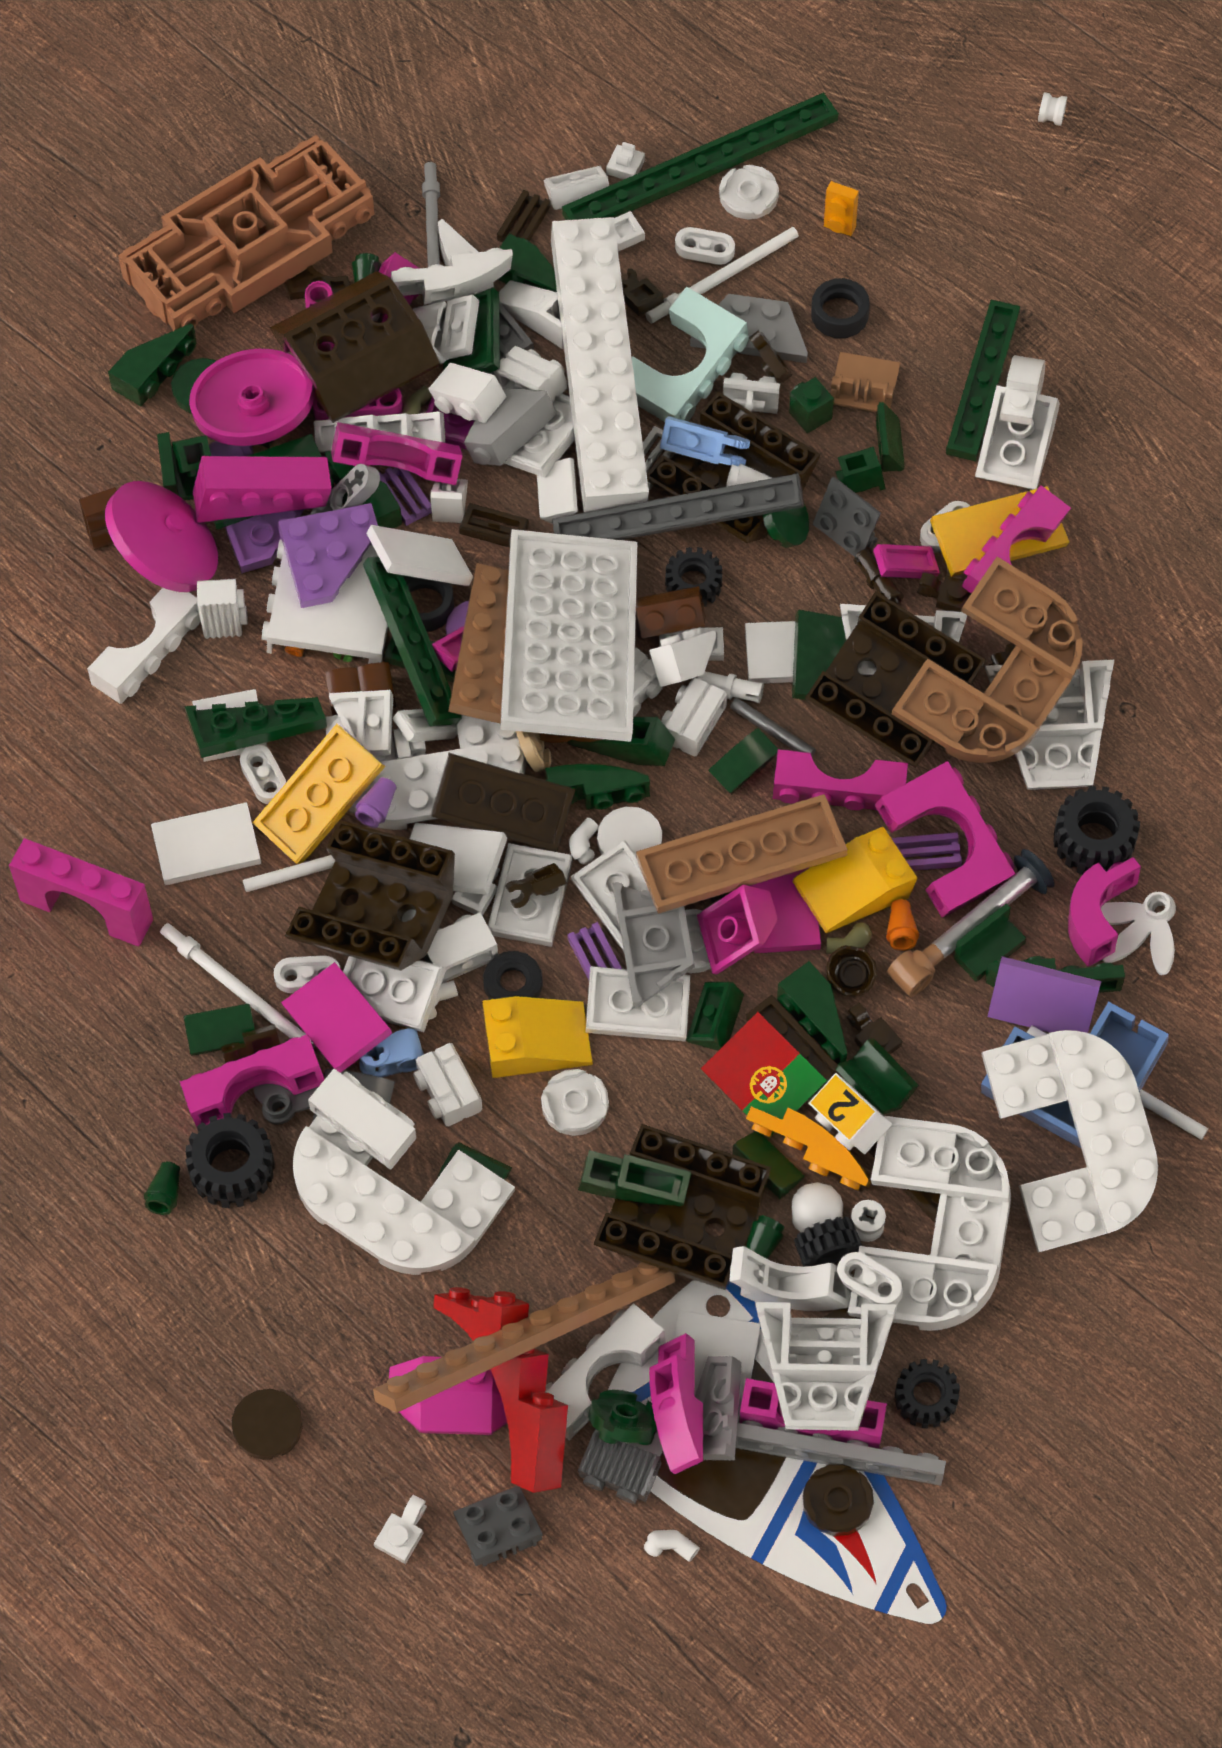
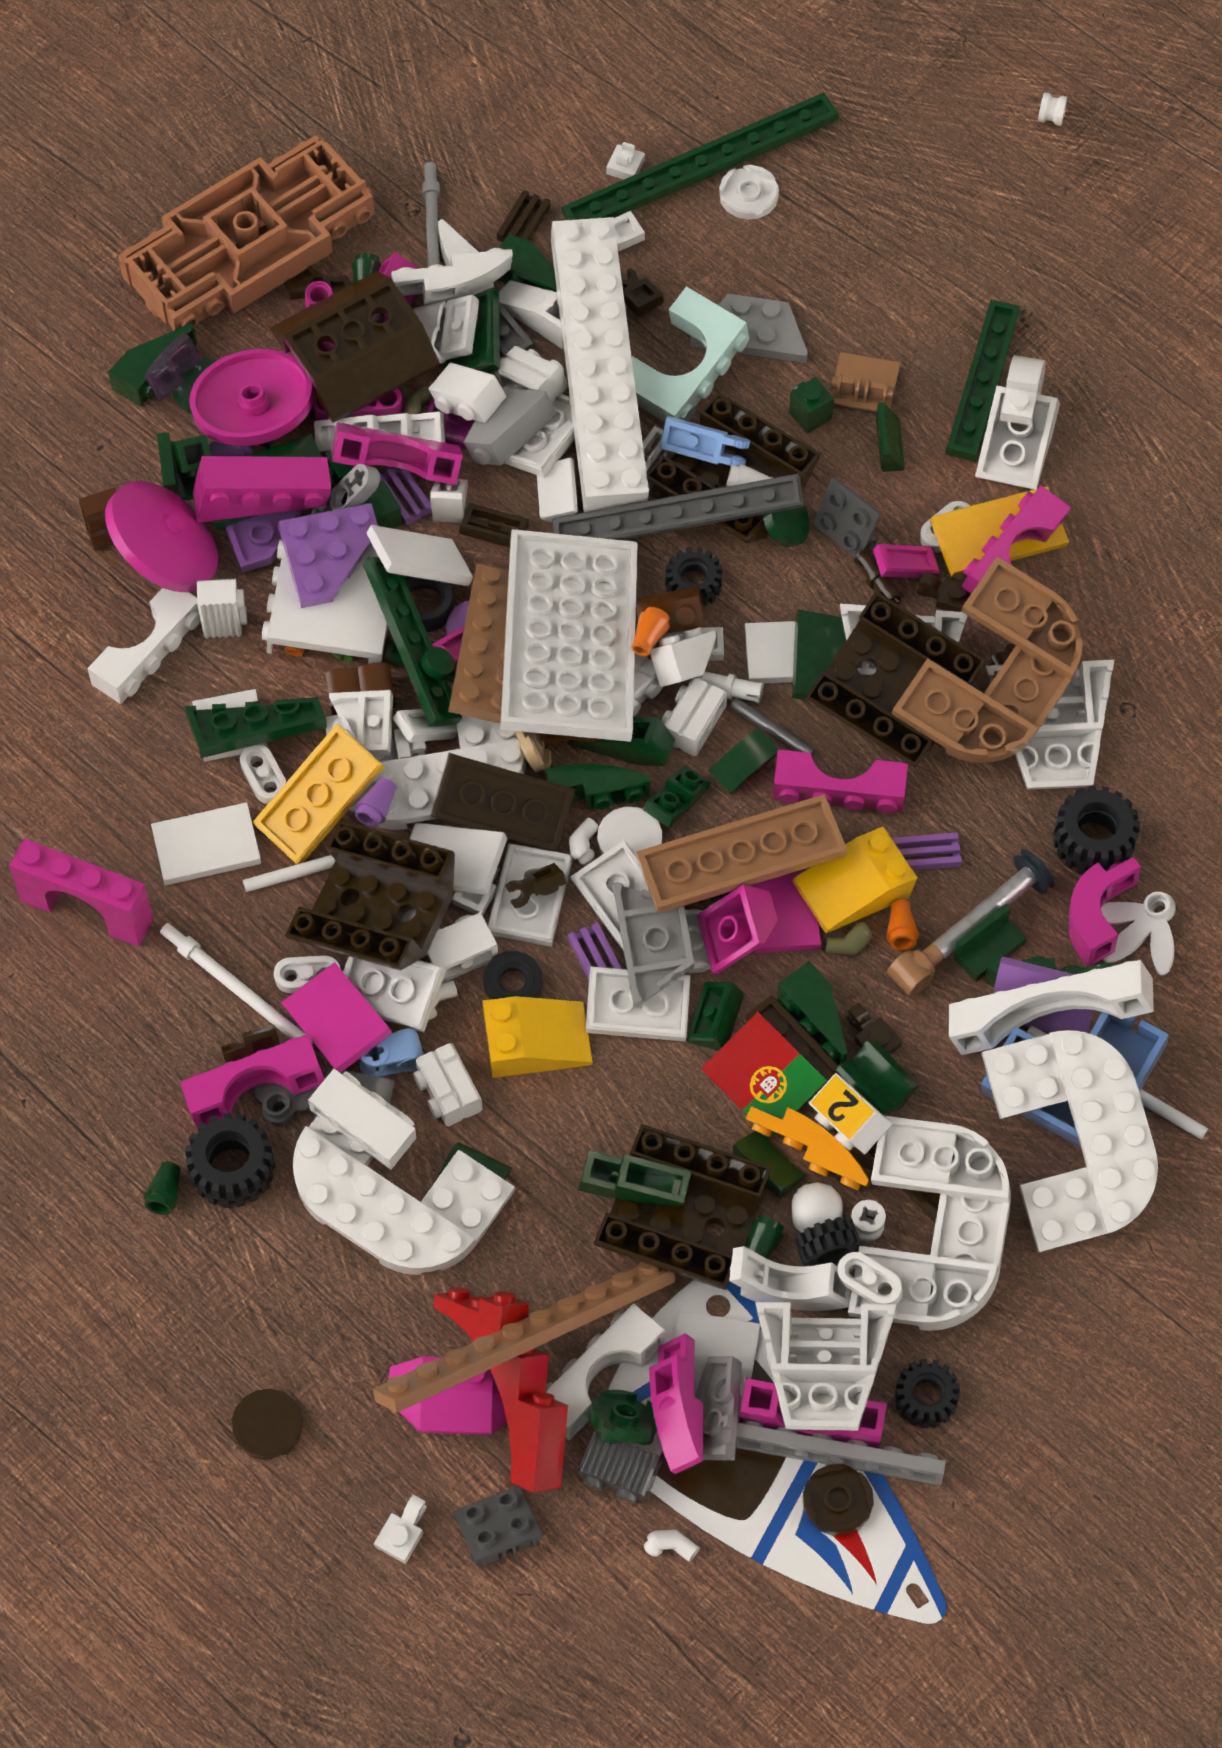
(173, 362): none -> clear purple slope
(218, 1027): dark green slope -> none
(438, 663): none -> dark green tile
(575, 185): white slope -> none
(575, 1102): white tile -> none
(650, 629): none -> orange cone
(677, 796): none -> dark green slope
(705, 244): white plate -> none
(727, 271): white bar -> none
(753, 395): white hips -> none
(773, 364): dark brown plate -> none
(841, 208): light orange plate -> none
(844, 289): black tyre -> none
(851, 971): dark brown hair -> none
(860, 471): dark green brick -> none
(943, 794): dark pink arch -> none
(987, 1020): none -> white arch

